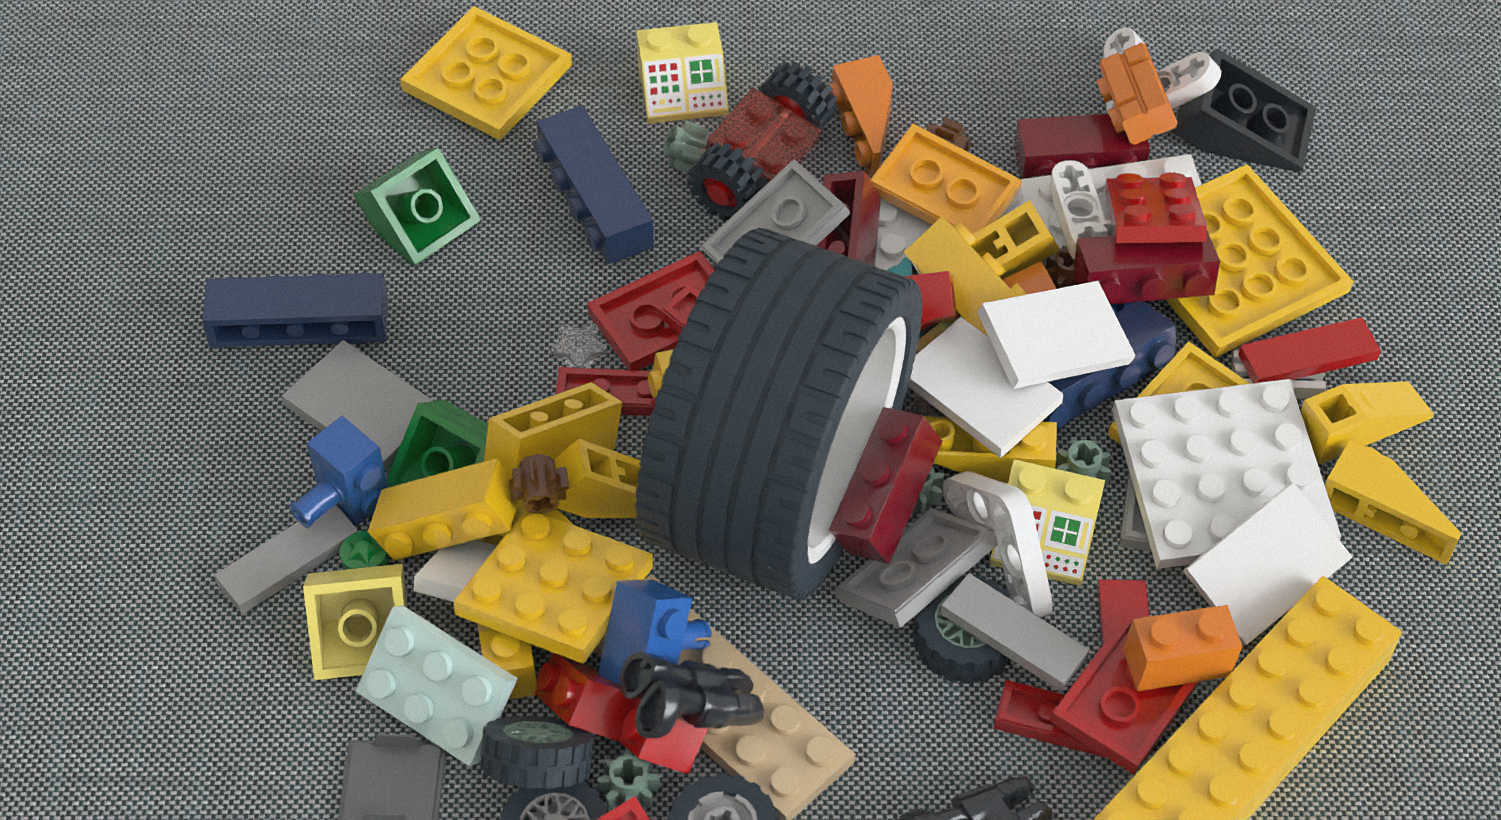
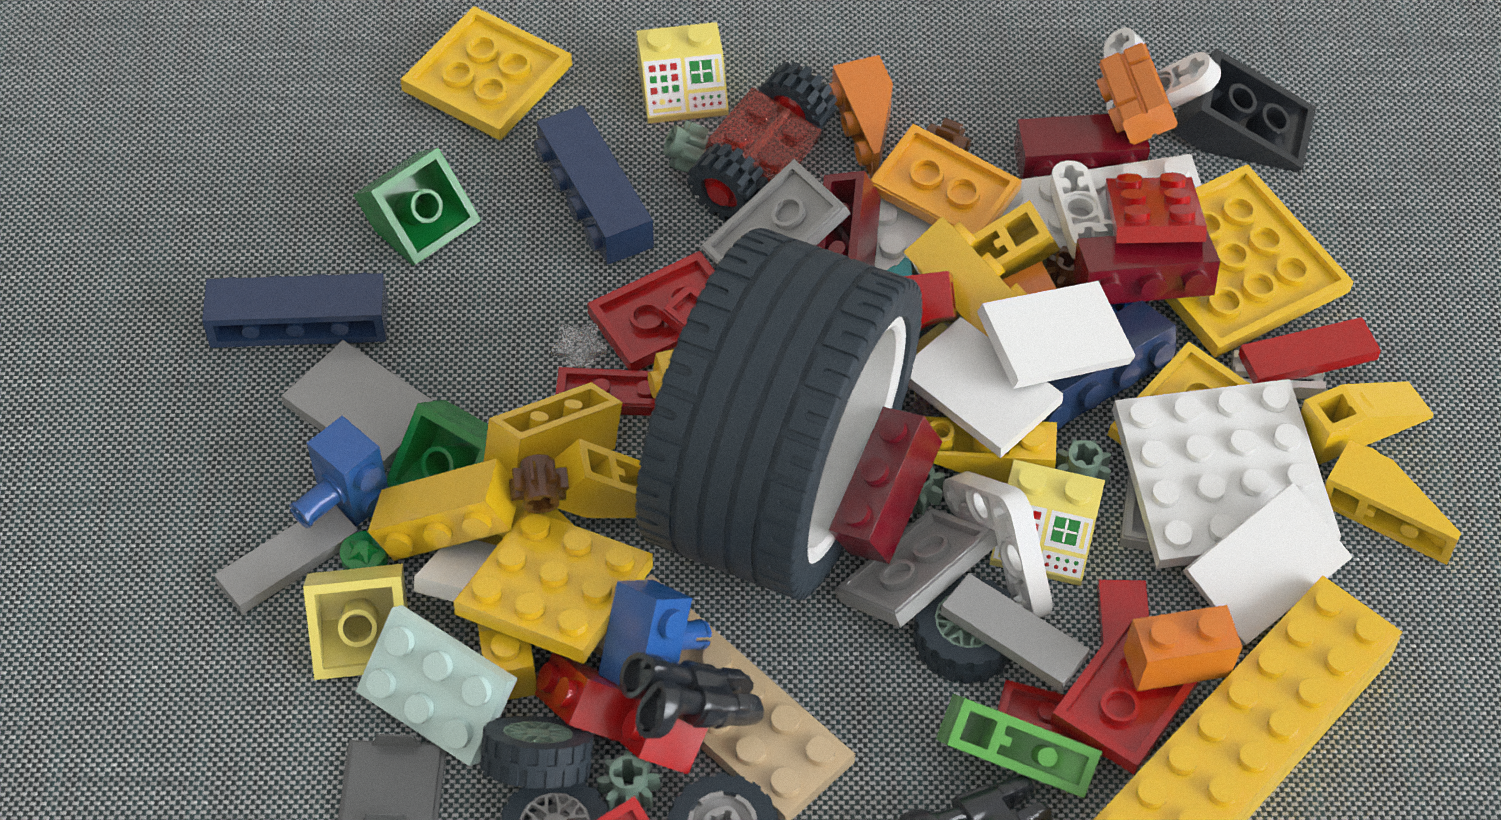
(1018, 745): none -> bright green slope

